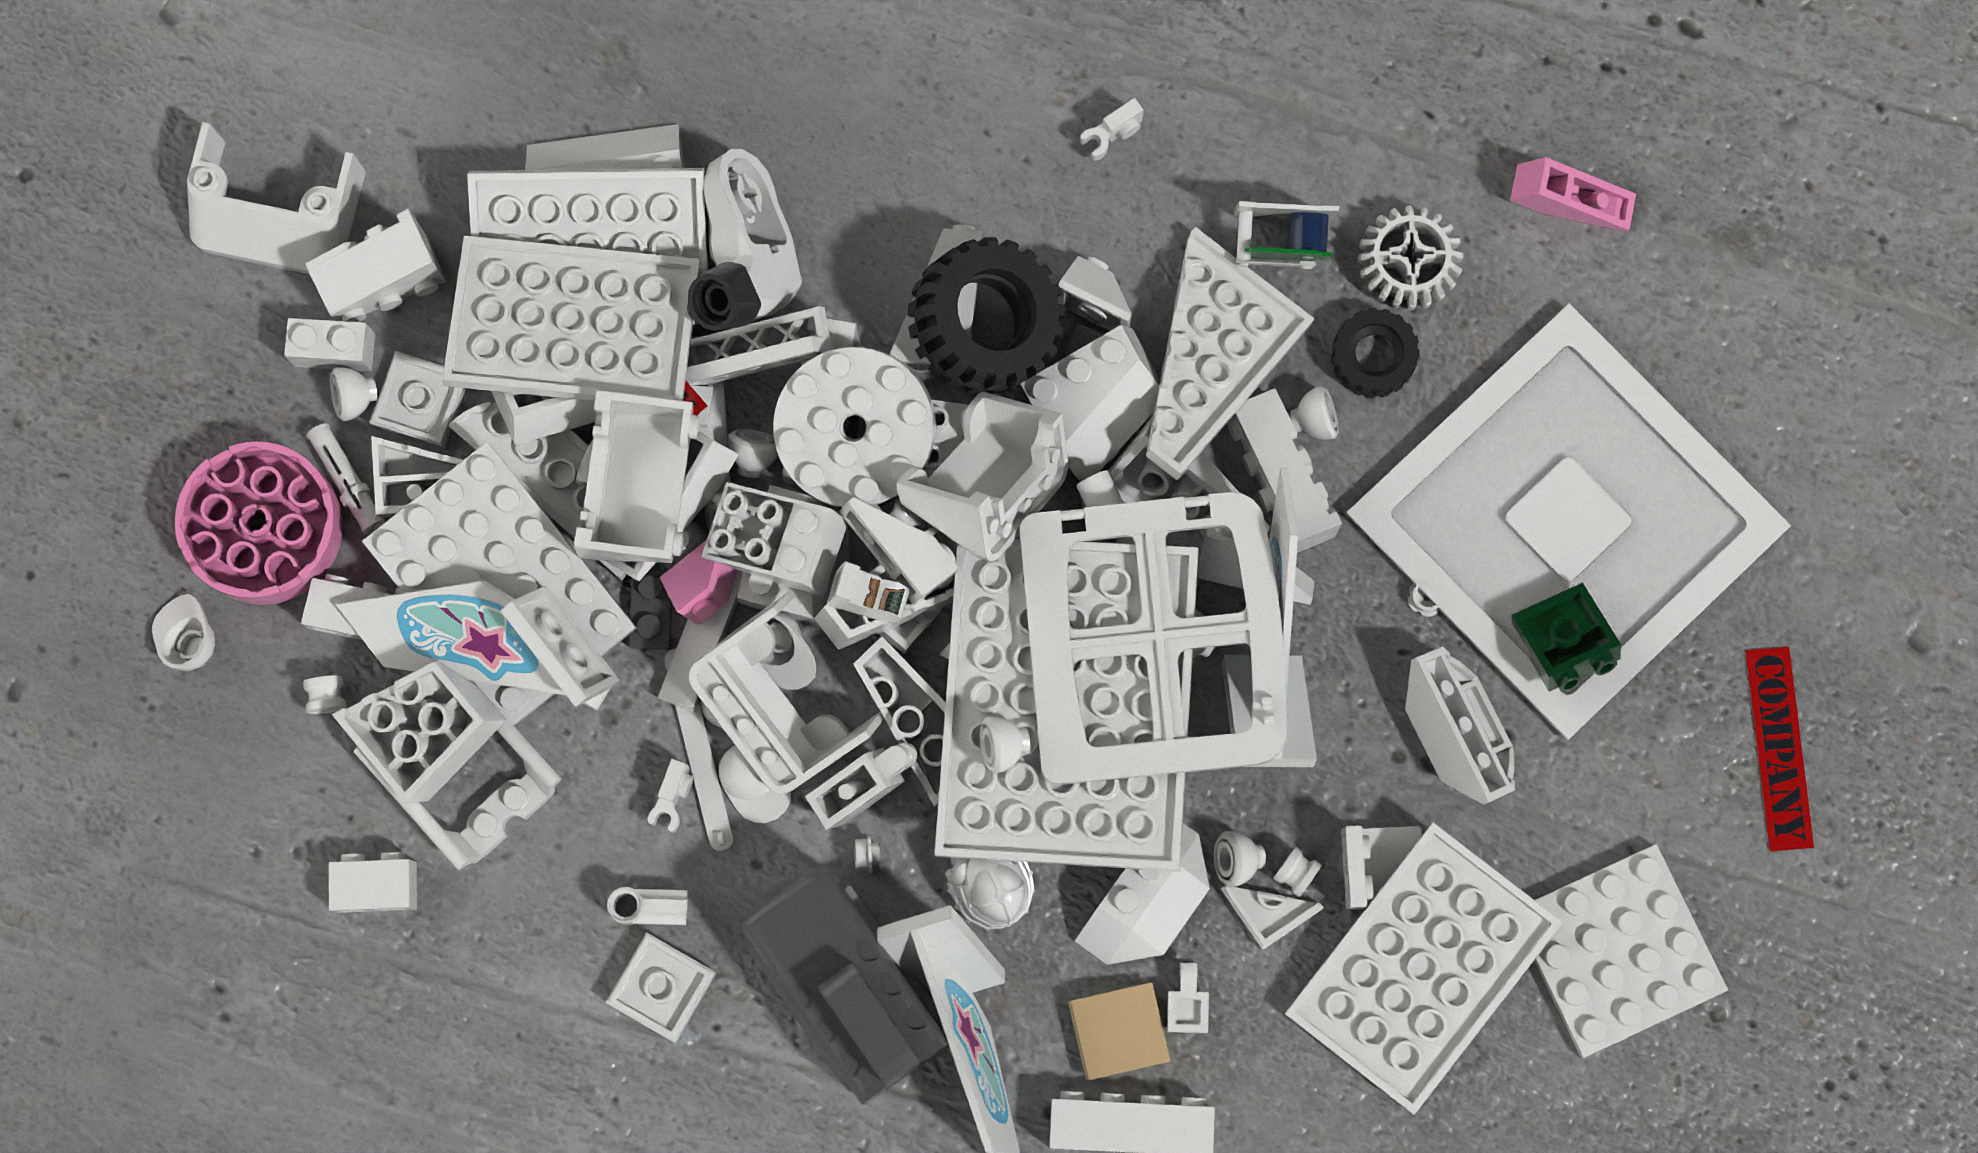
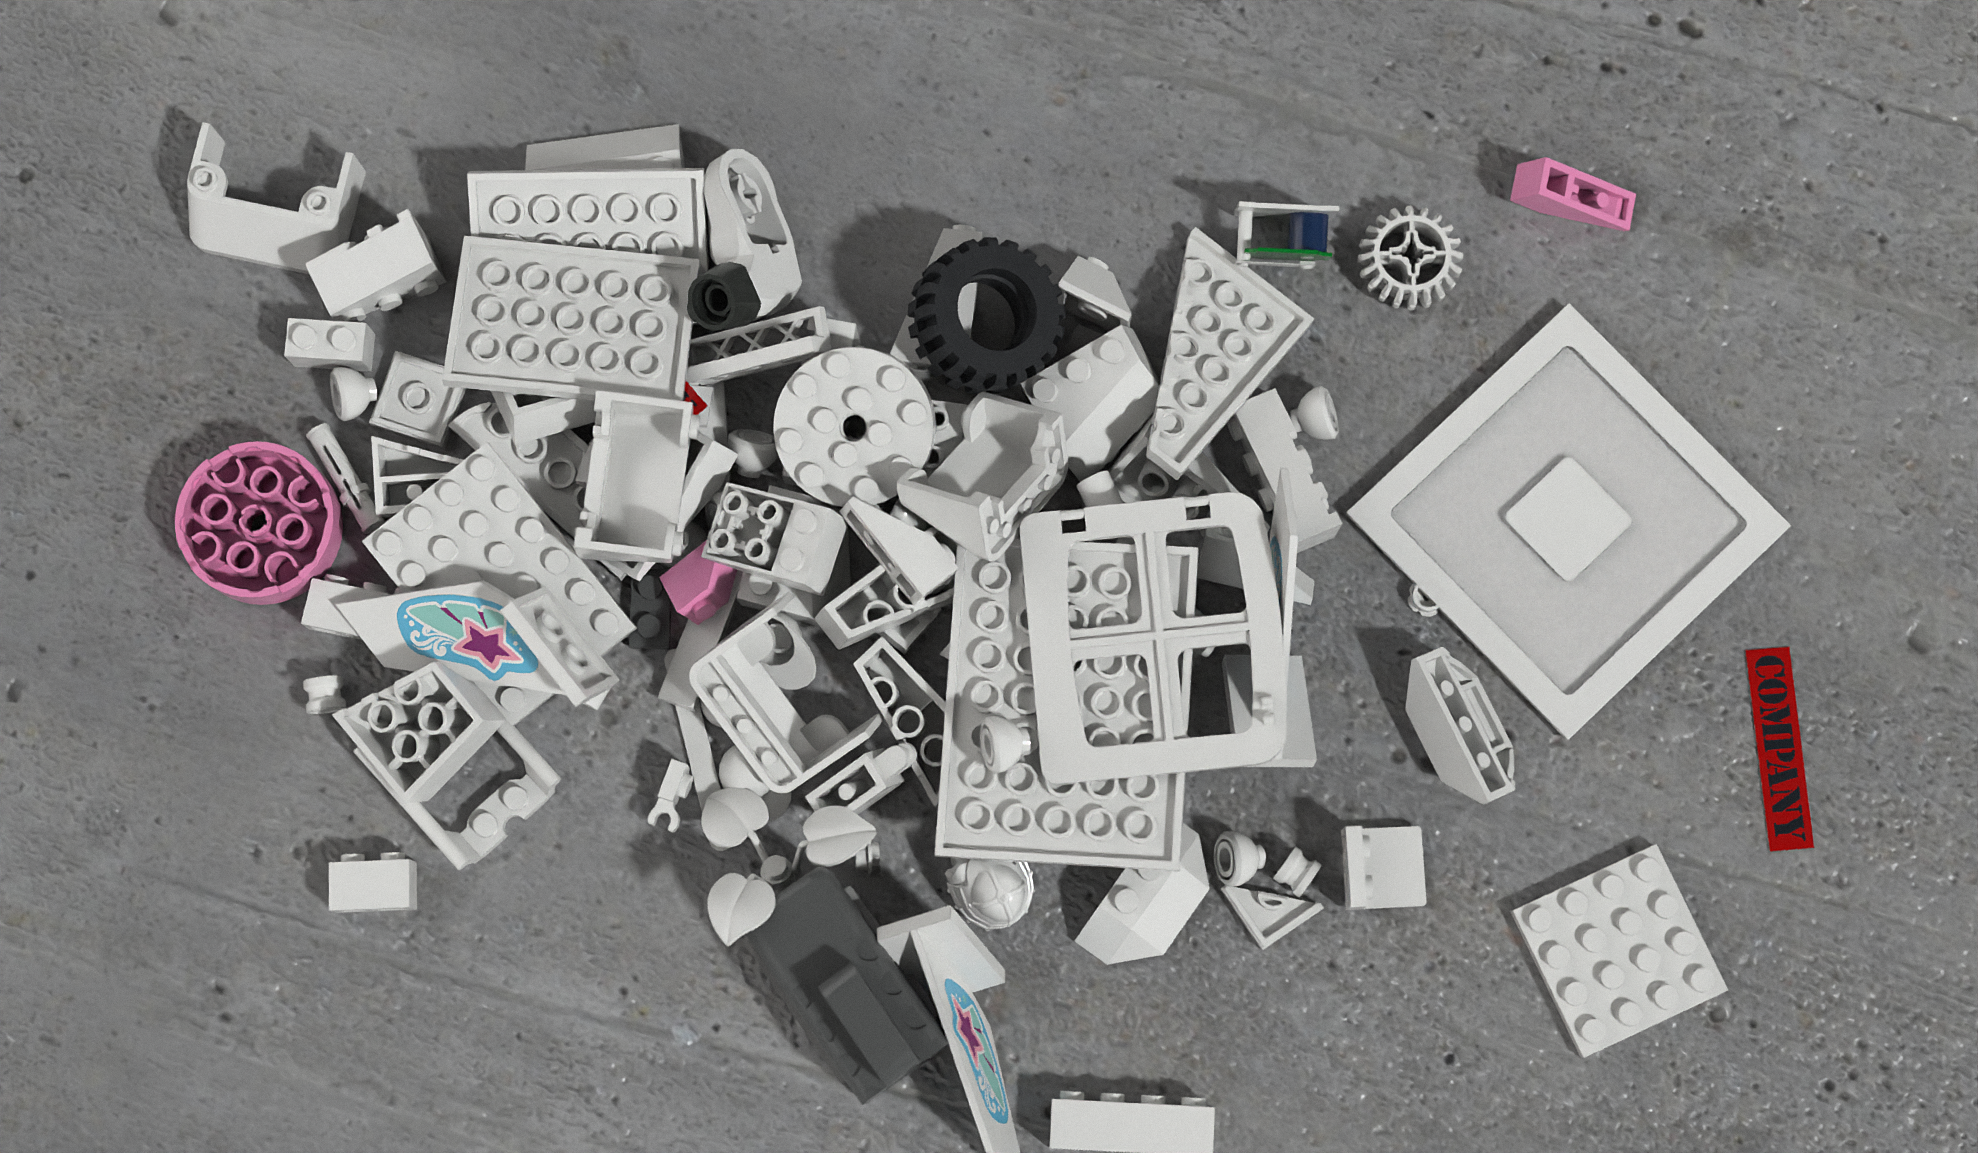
(183, 634): white cap -> none
(653, 907): white piece -> none
(661, 987): white plate -> none
(744, 904): none -> white plant
(867, 594): white leg -> none
(1119, 1031): tan slope -> none
(1120, 123): white plate -> none
(1188, 1008): white plate -> none
(1375, 323): black tyre -> none
(1423, 968): white plate -> none
(1567, 638): dark green plate -> none

